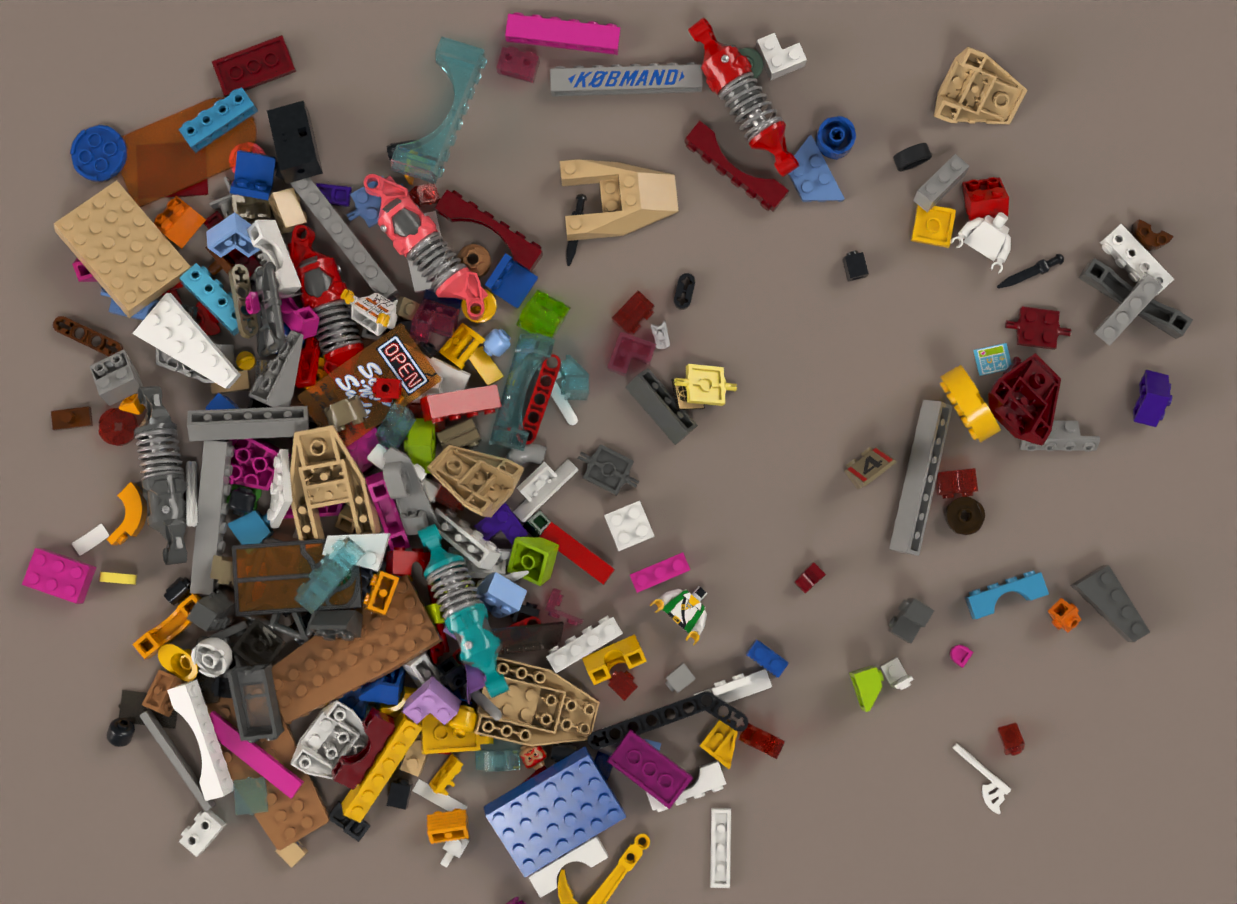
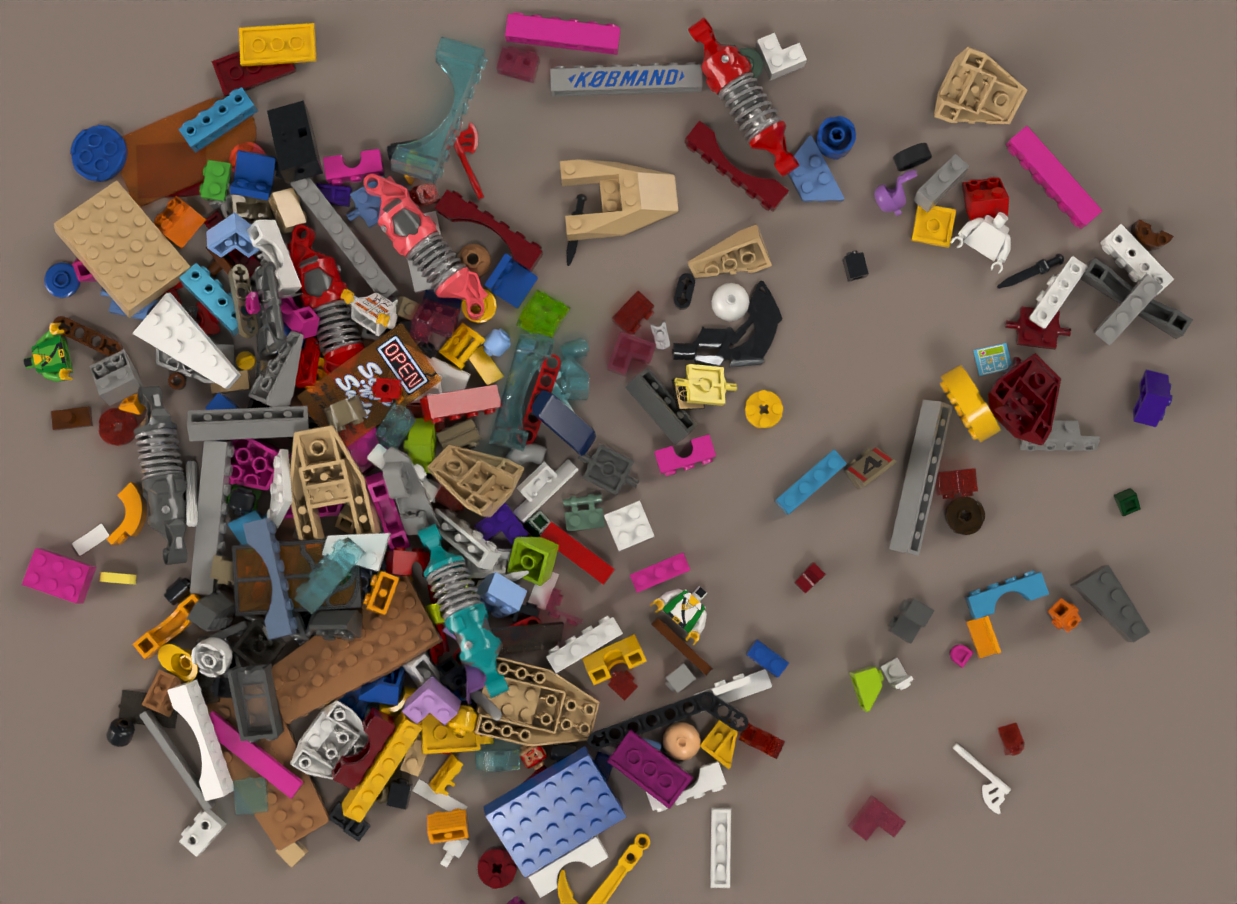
(51, 356): none -> torso
(61, 280): none -> blue wheel
(171, 381): none -> reddish brown axle
(215, 181): none -> bright green bracket
(277, 44): none -> yellow tile
(279, 619): none -> sand blue arch
(337, 172): none -> dark pink arch
(383, 796): none -> dark tan plate
(460, 150): none -> red piece
(492, 877): none -> dark red brick
(541, 594): none -> white sticker
(563, 422): none -> dark blue piece
(575, 348): none -> clear light blue brick
(584, 519): none -> sand green plate
(669, 462): none -> dark pink arch
(681, 646): none -> reddish brown beam
(681, 741): none -> light nougat cylinder
(730, 302): none -> white cylinder
(736, 253): none -> tan wedge
(763, 420): none -> yellow plate
(765, 317): none -> black piece
(810, 482): none -> dark azure brick
(874, 815): none -> clear pink brick
(893, 199): none -> medium lavender hair
(983, 637): none -> light orange panel
(1053, 177): none -> dark pink brick
(1057, 292): none -> white bracket
(1127, 502): none -> dark green slope

